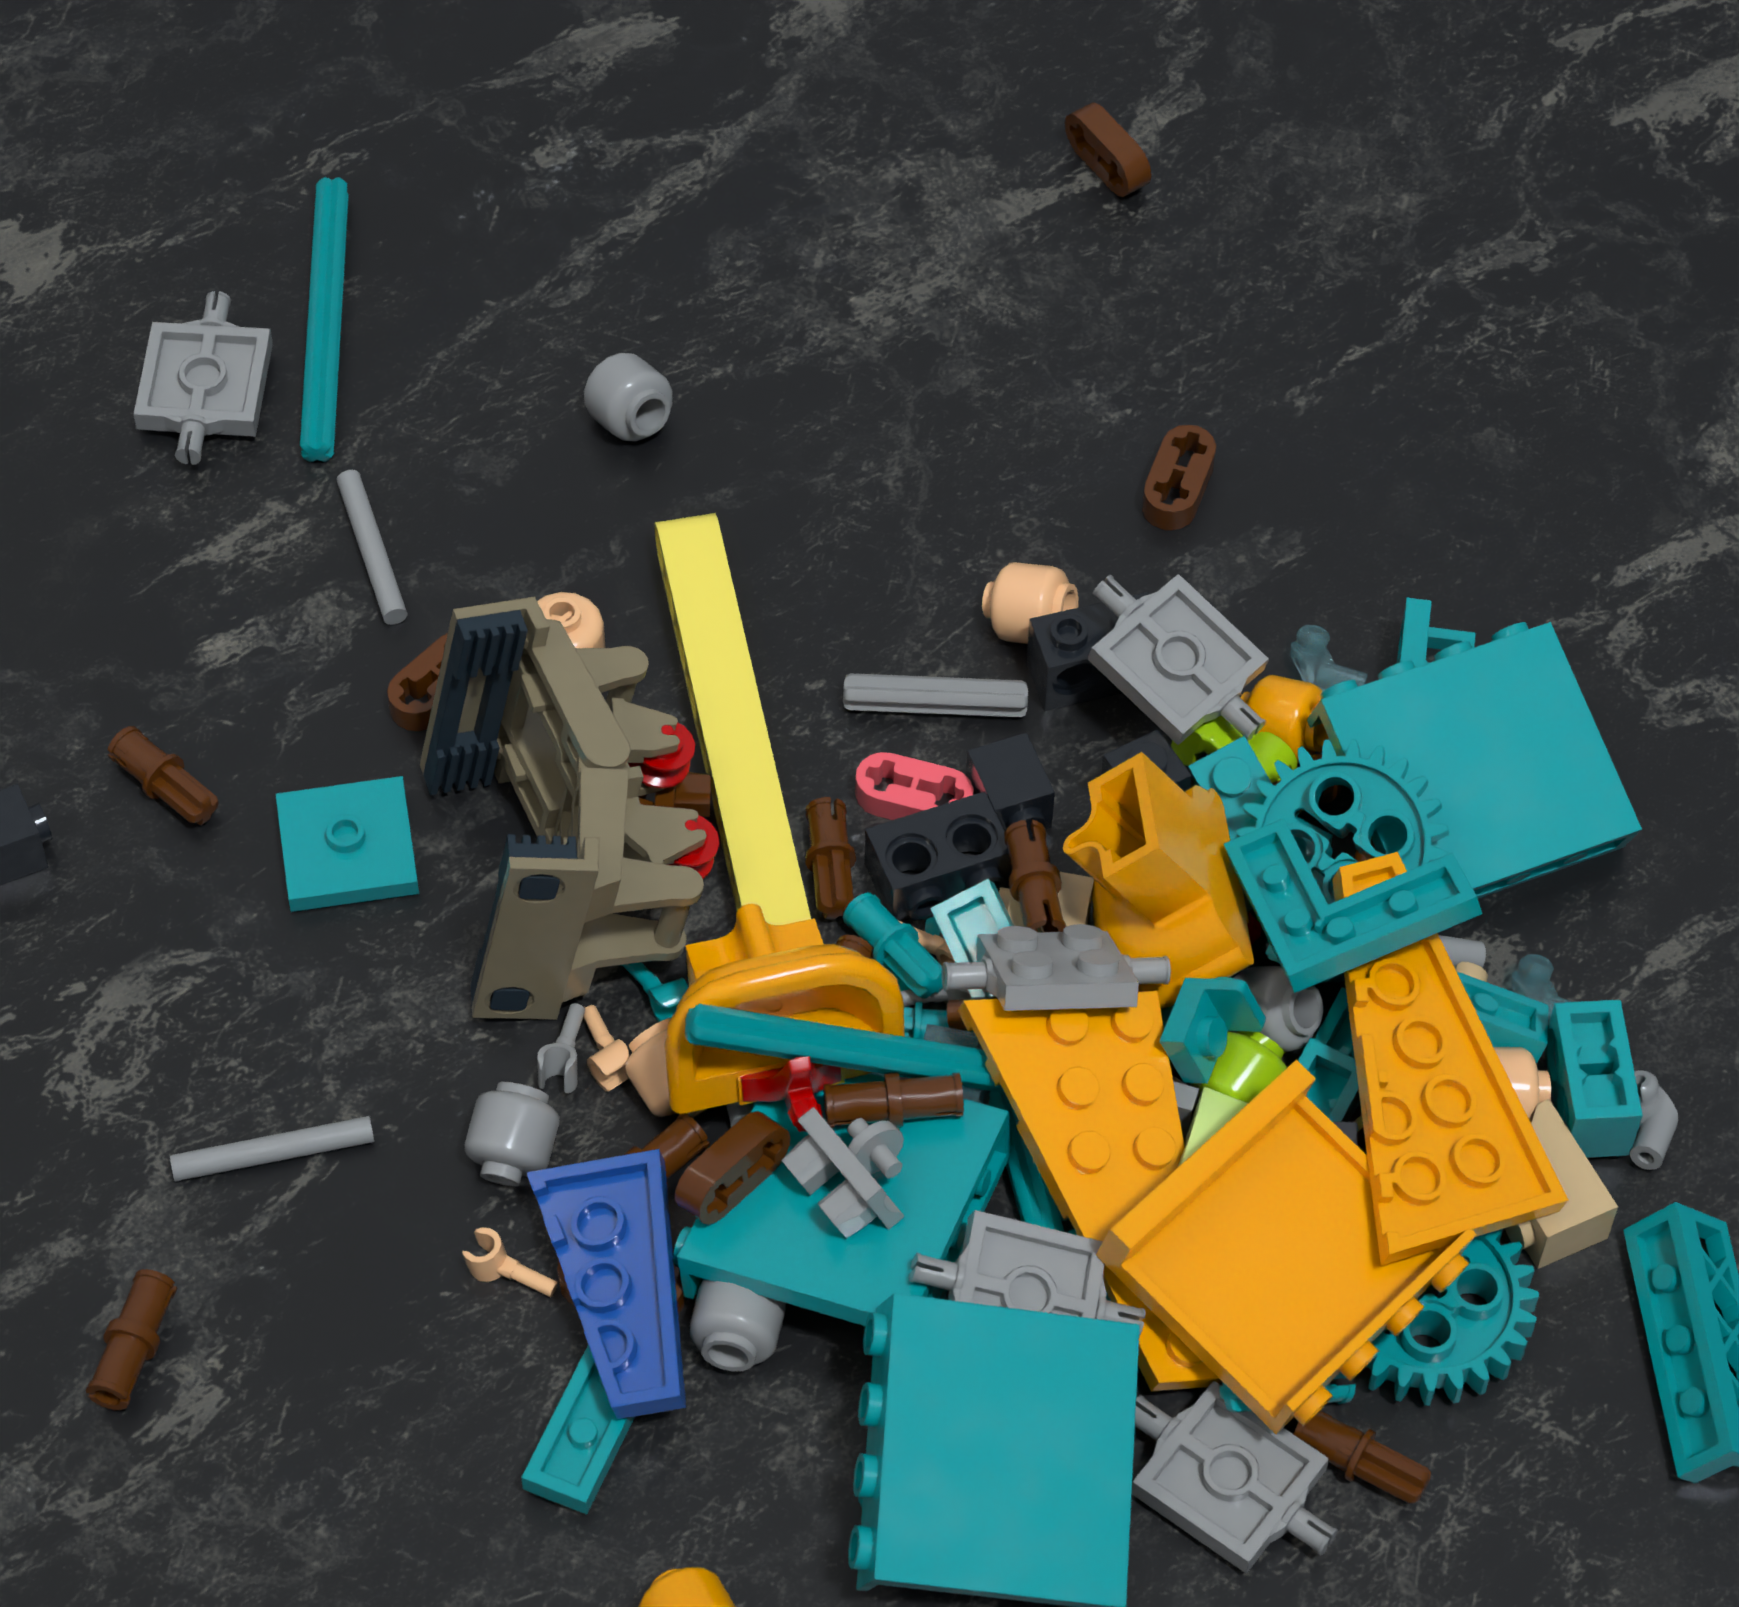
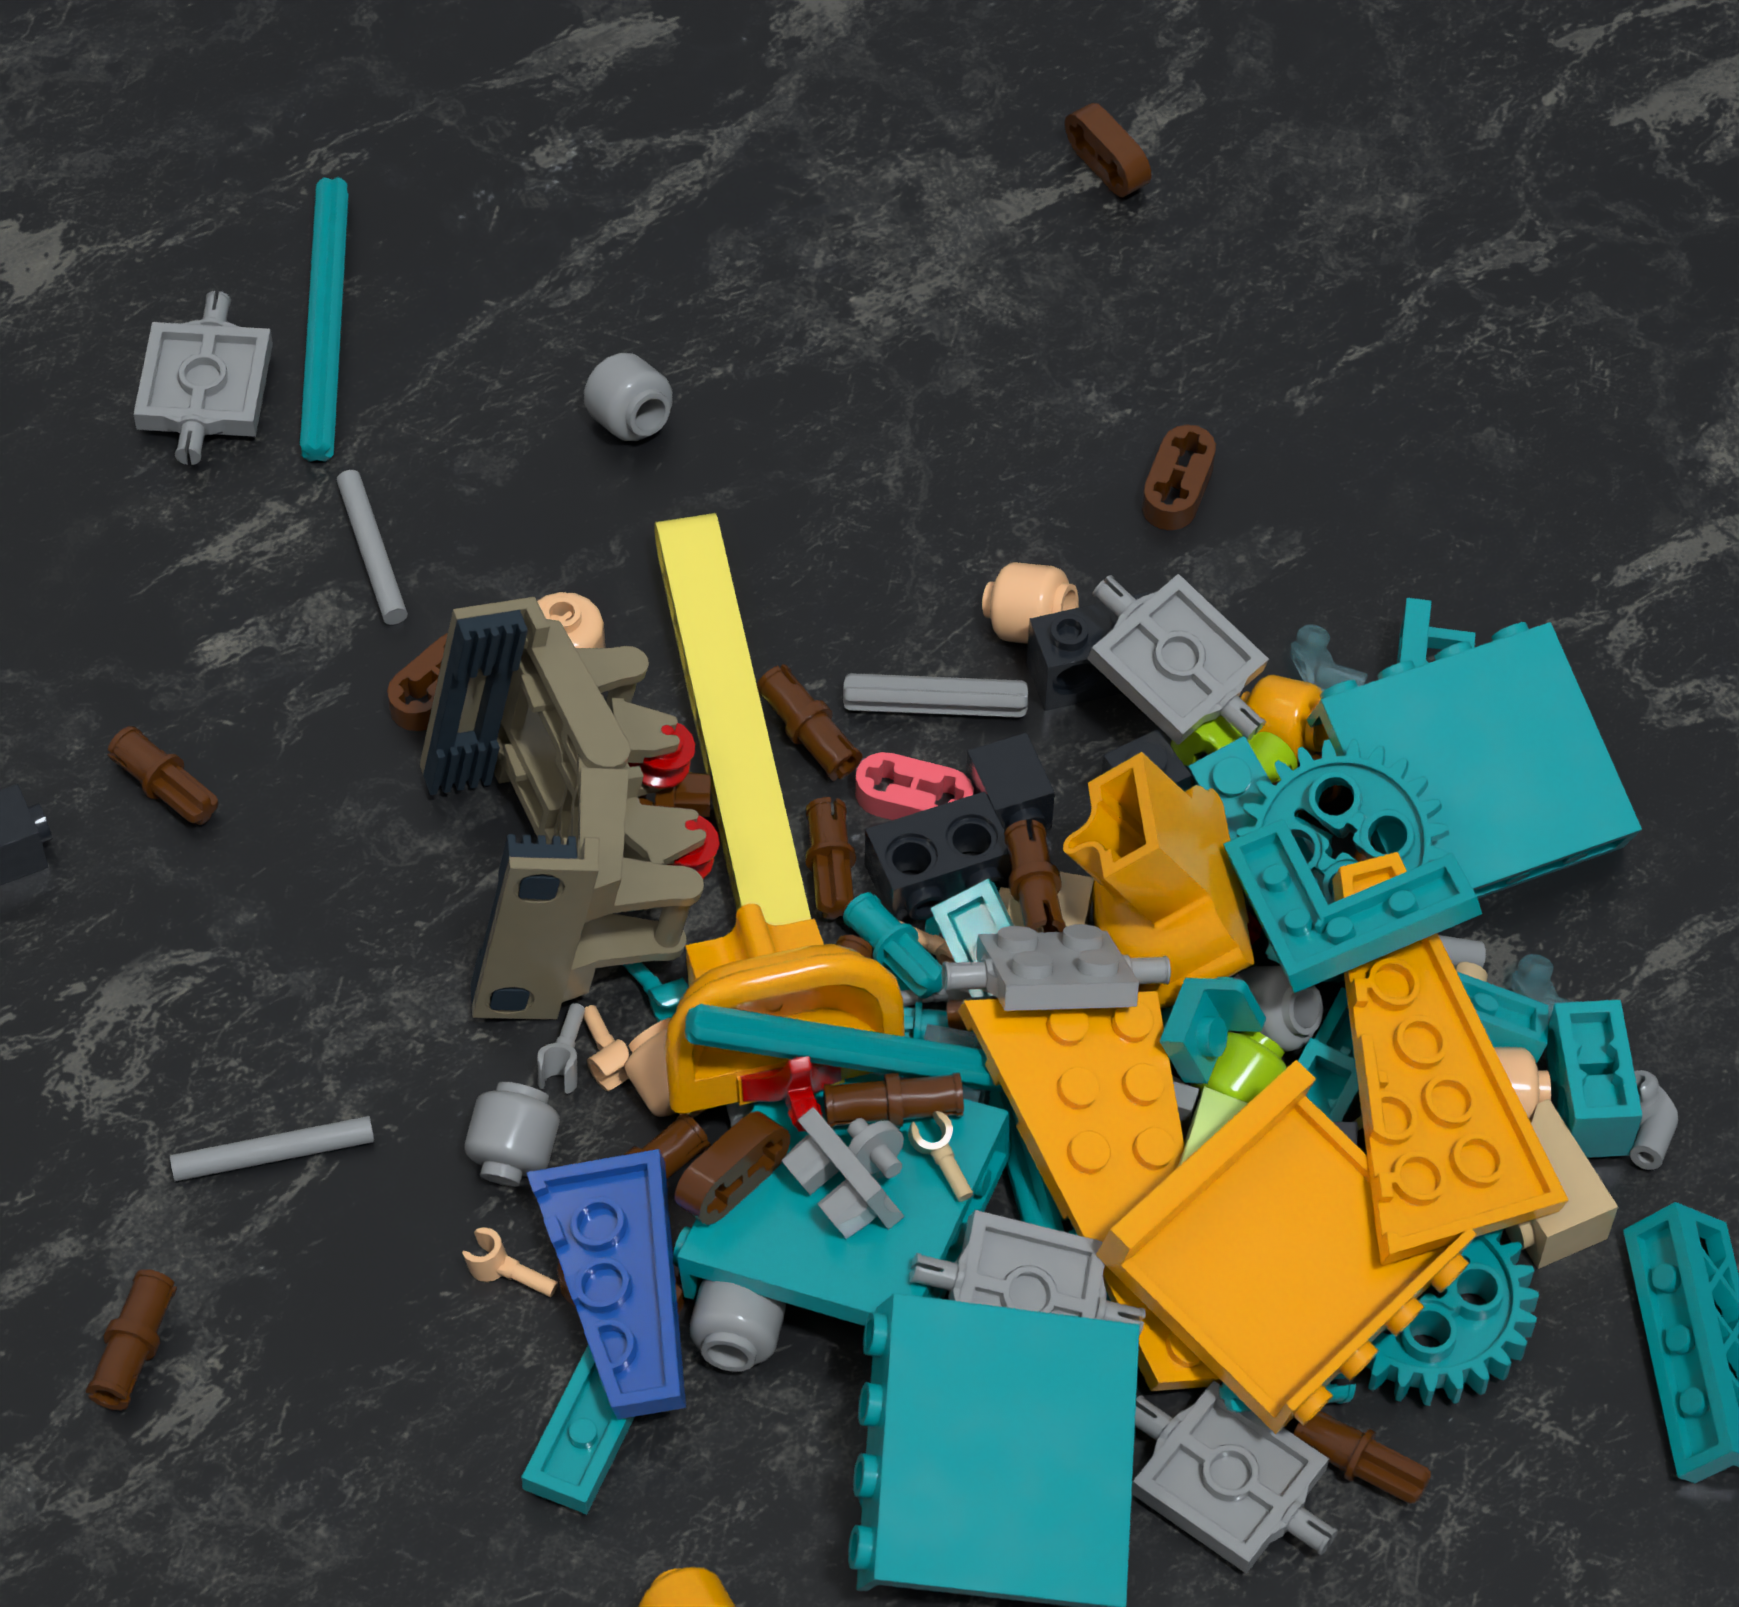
(346, 844): teal plate -> none
(809, 722): none -> reddish brown pin
(943, 1155): none -> tan hand

